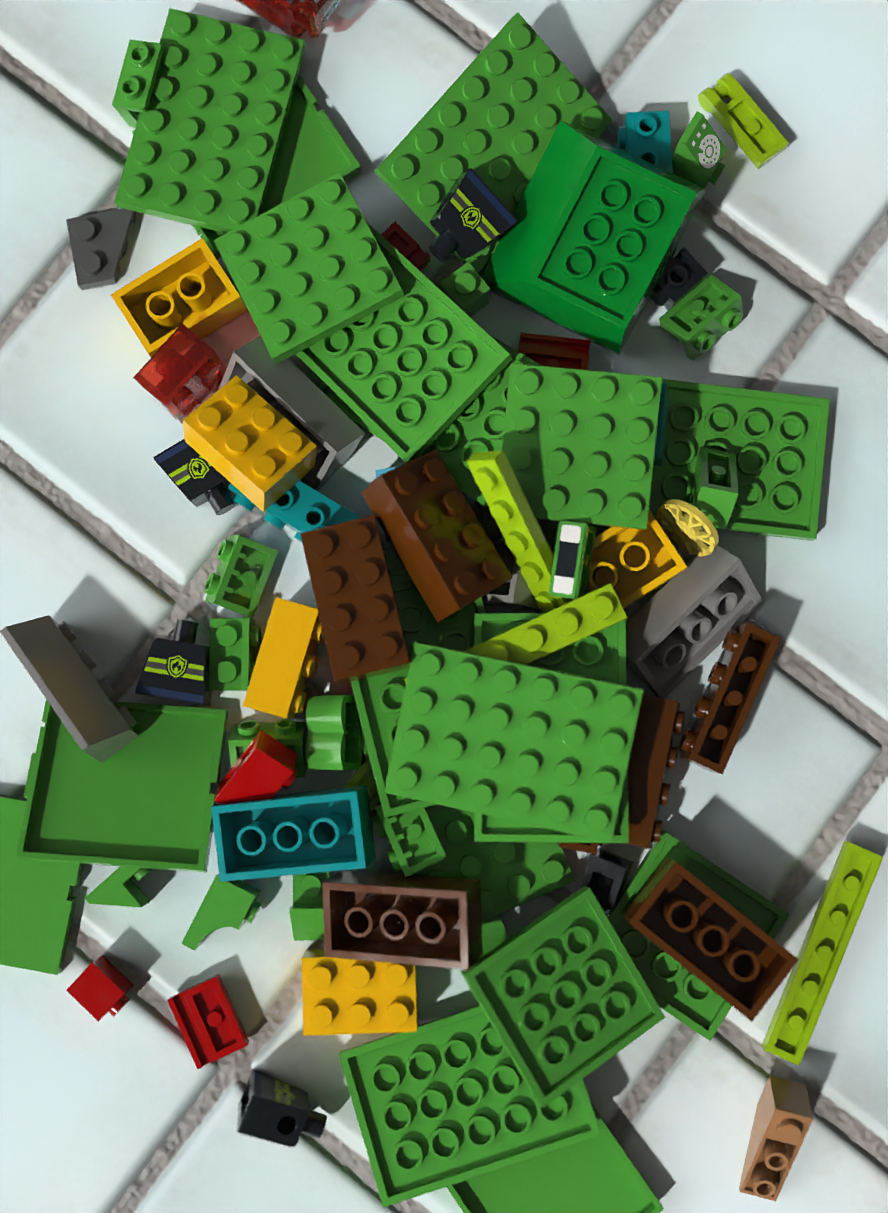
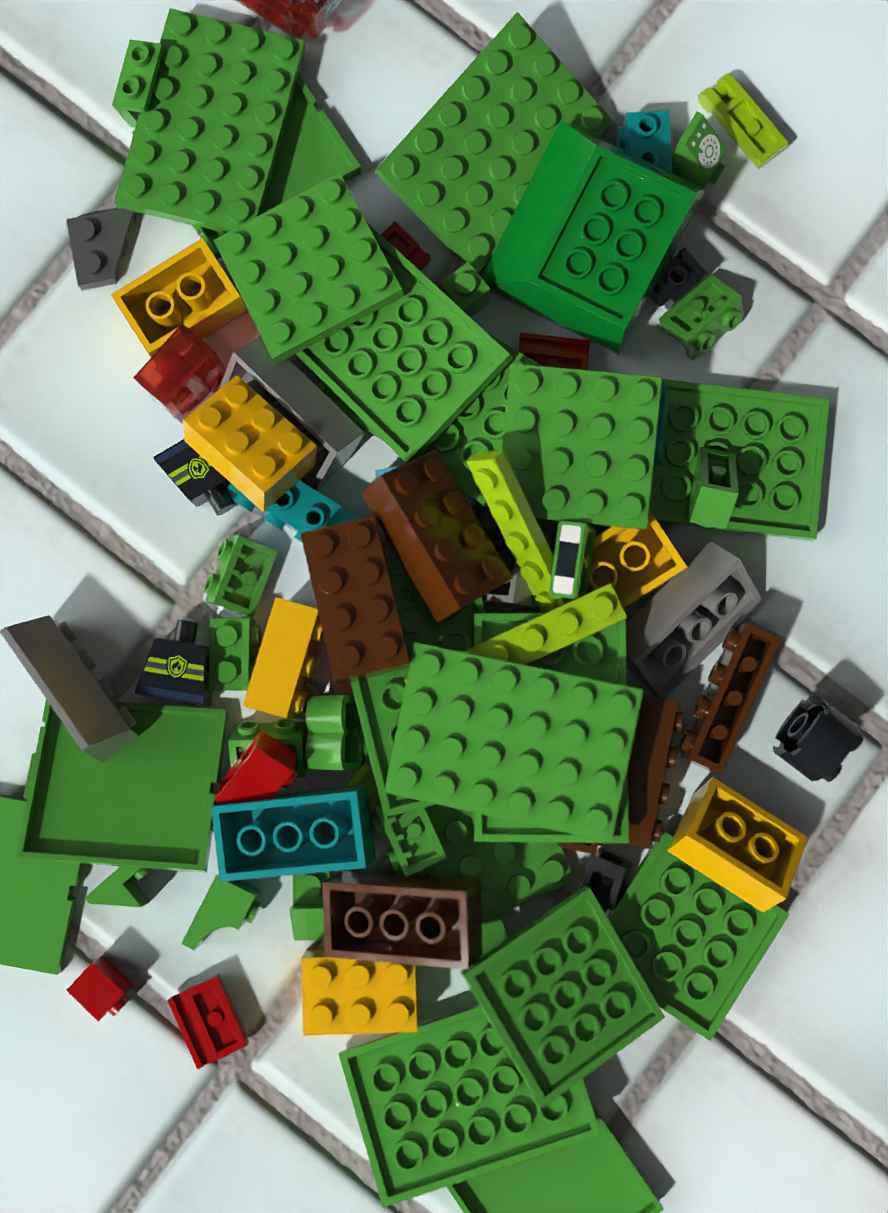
(277, 1111): black torso -> none
(468, 218): black torso -> none
(687, 527): light yellow wheel -> none
(710, 938): reddish brown brick -> none
(738, 845): none -> yellow brick
(776, 1137): medium nougat slope -> none
(817, 739): none -> black brick
(821, 953): lime plate -> none

